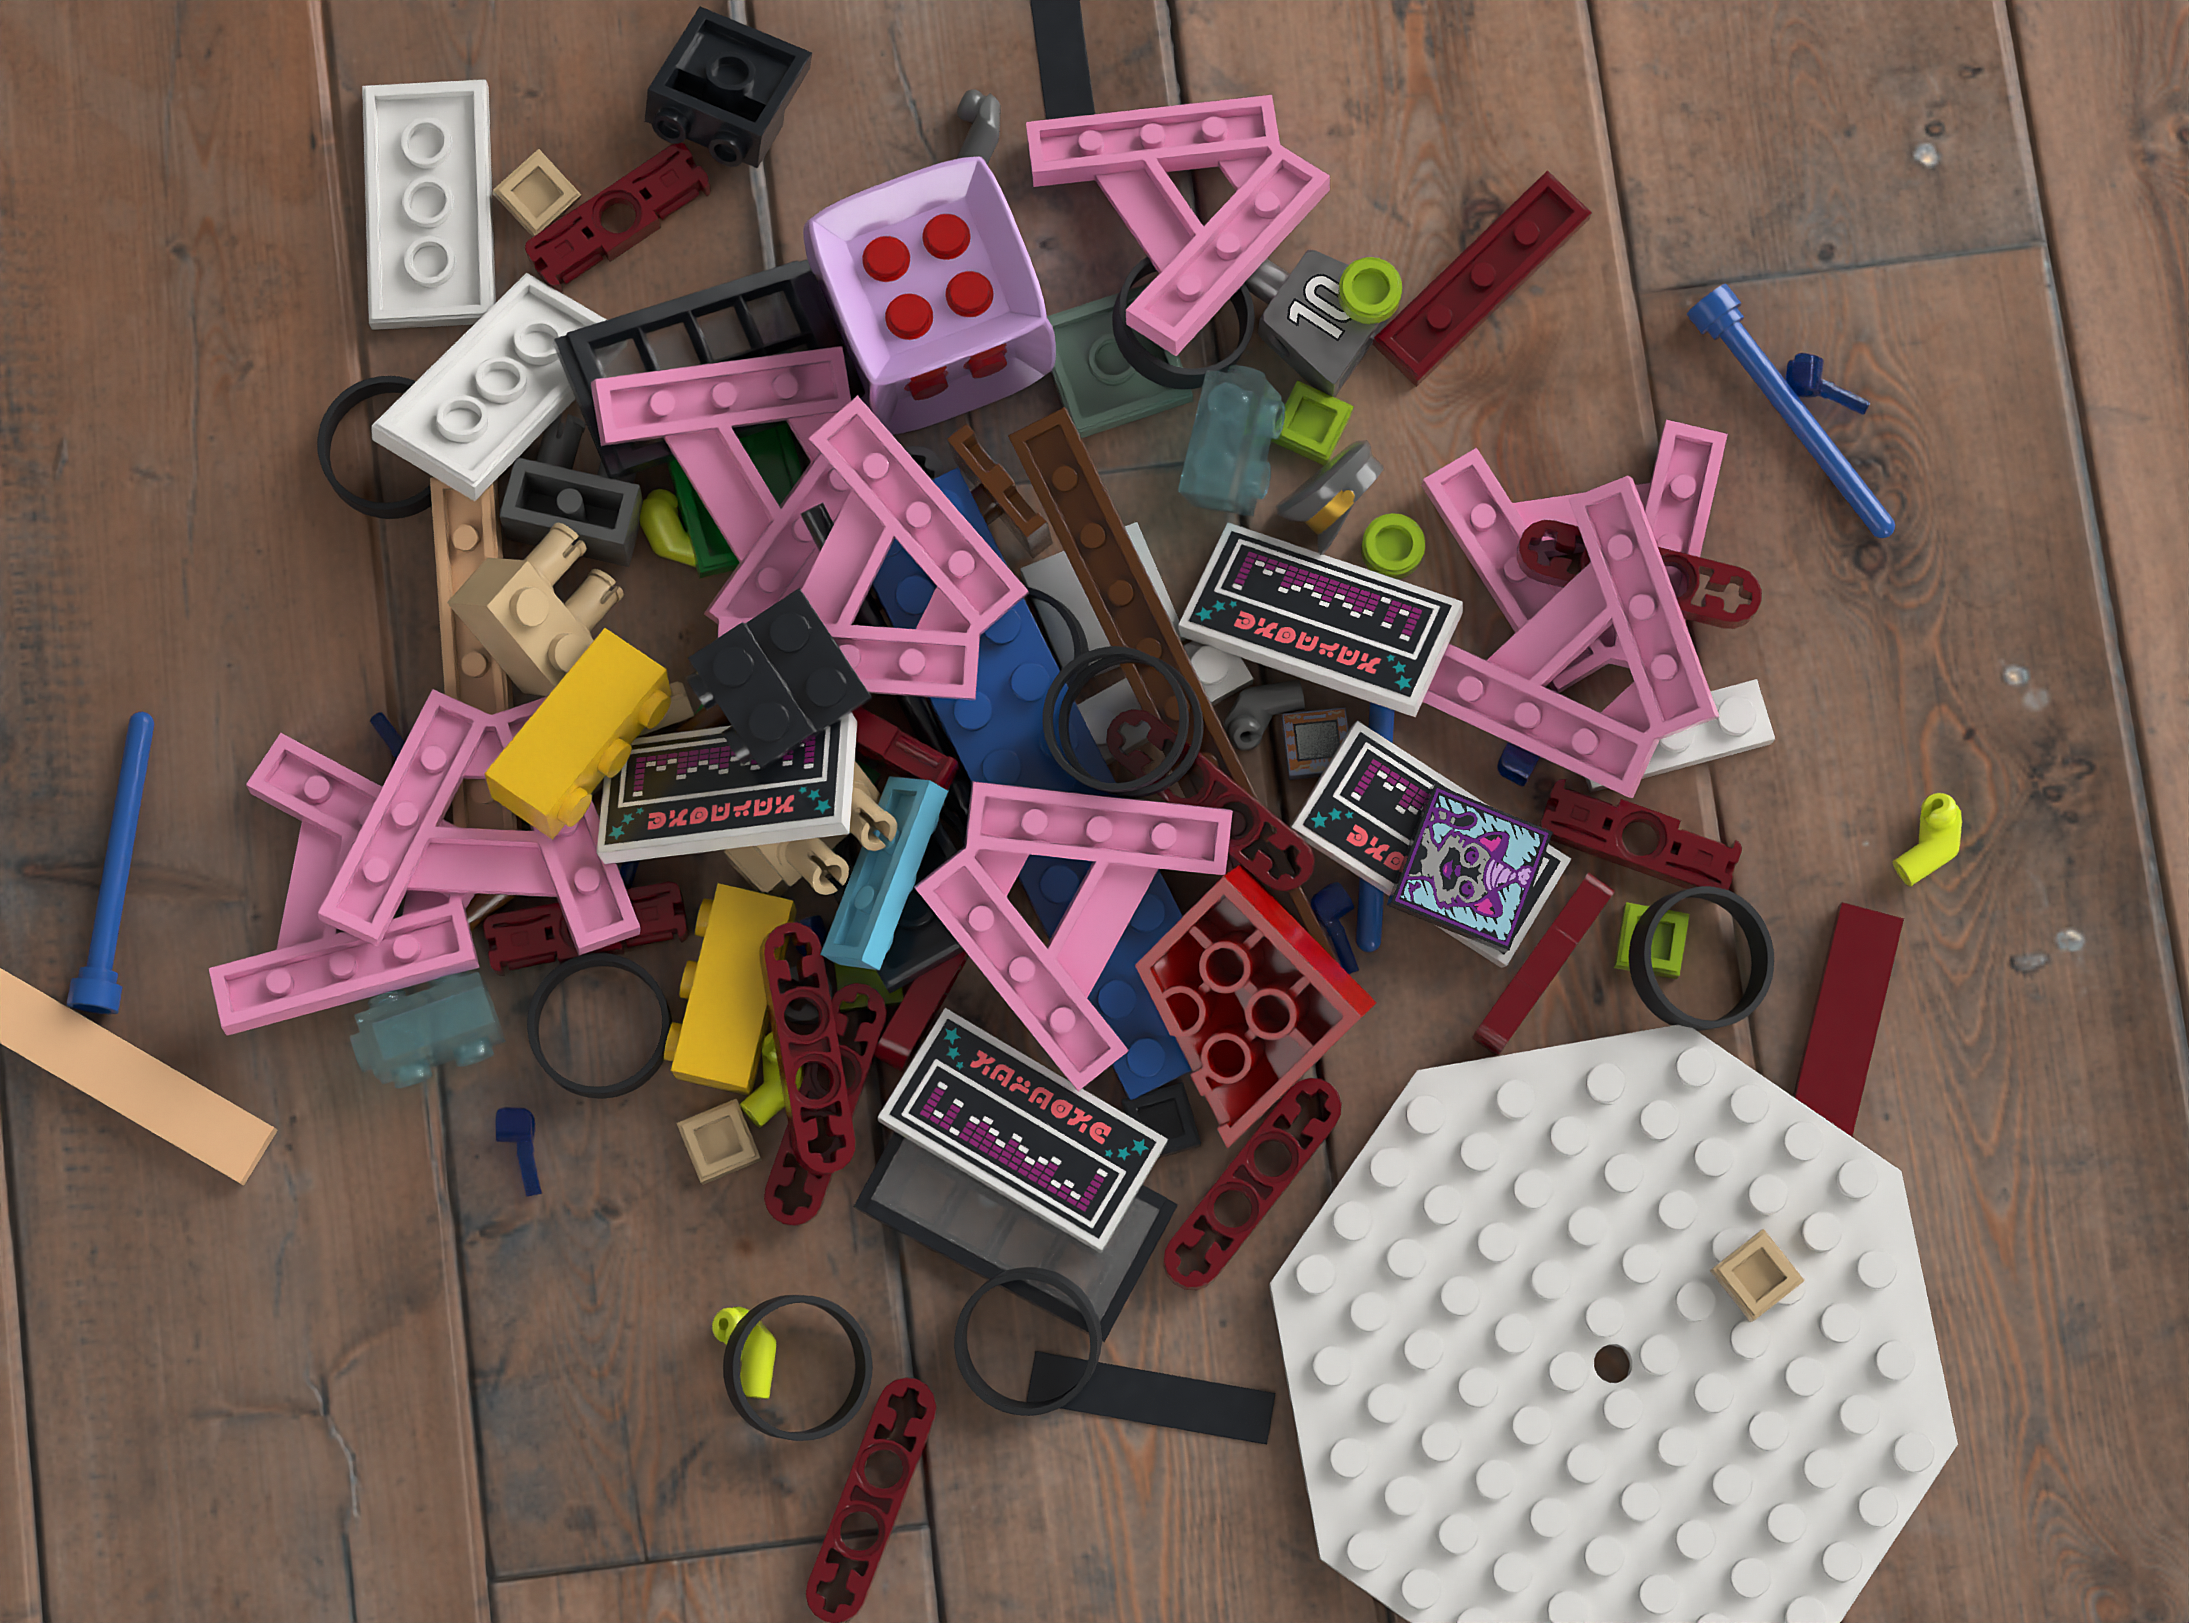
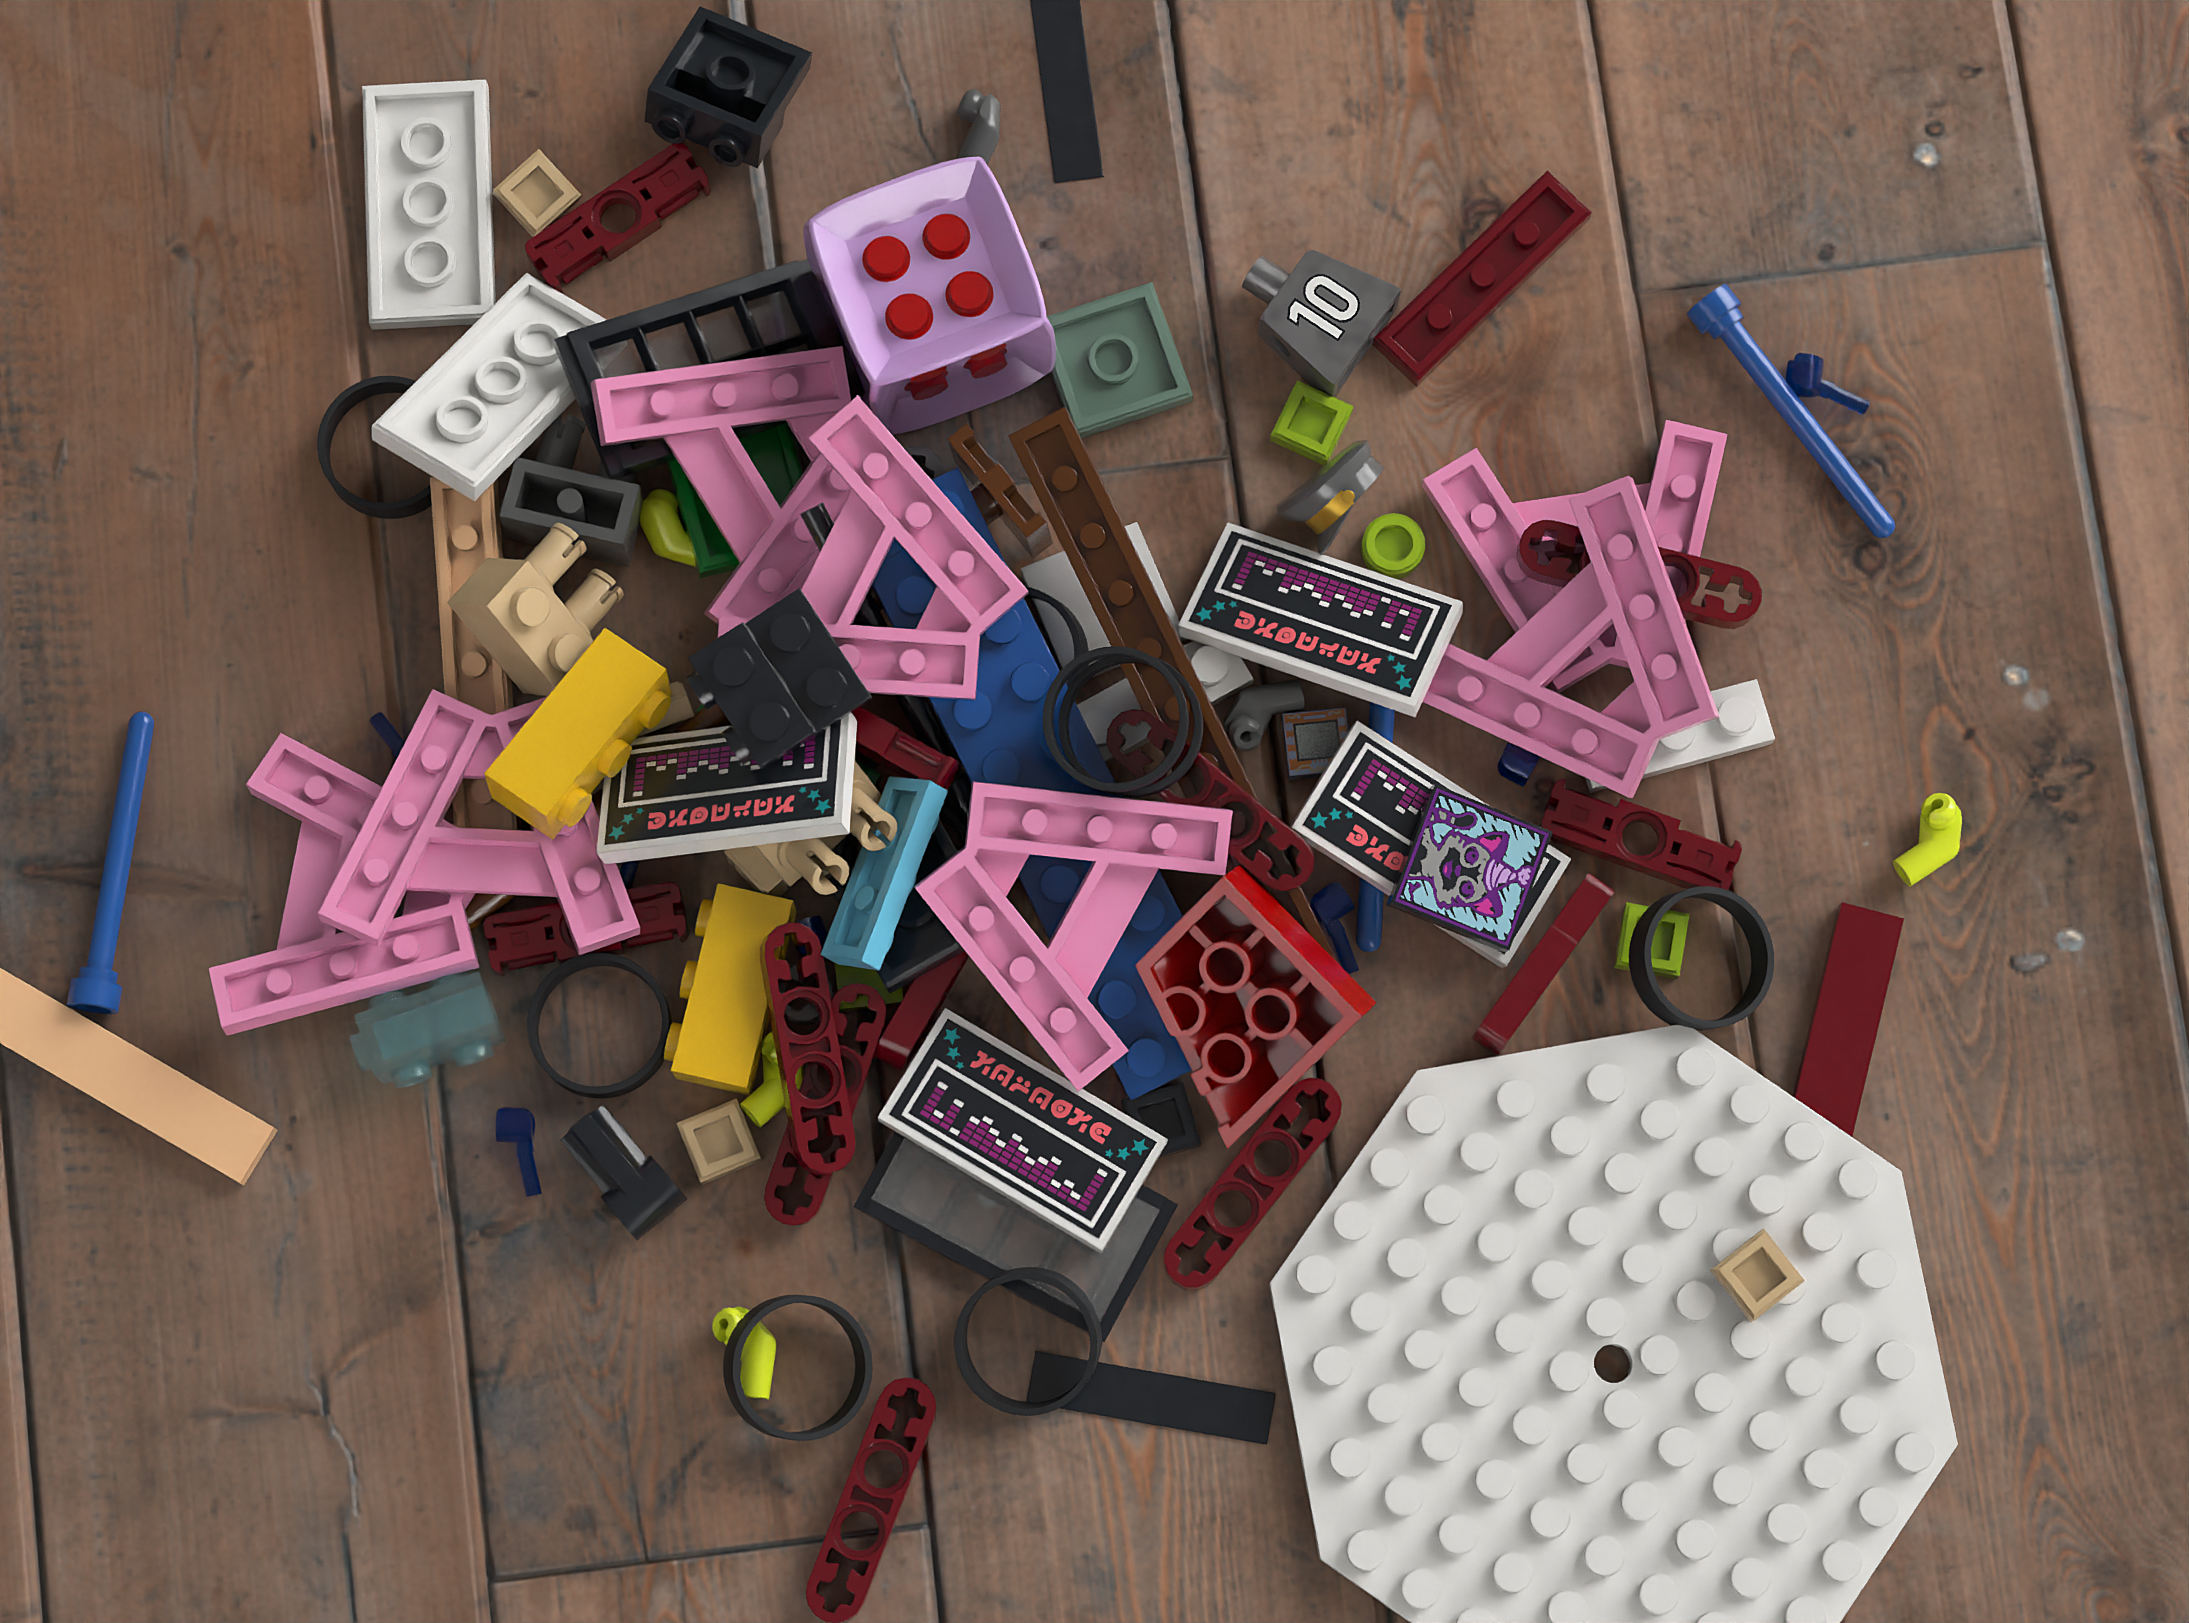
(631, 1182): none -> black piece
(1159, 371): black tyre -> none
(1194, 262): bright pink plate -> none
(1232, 441): clear light blue brick -> none
(1370, 290): lime tile -> none

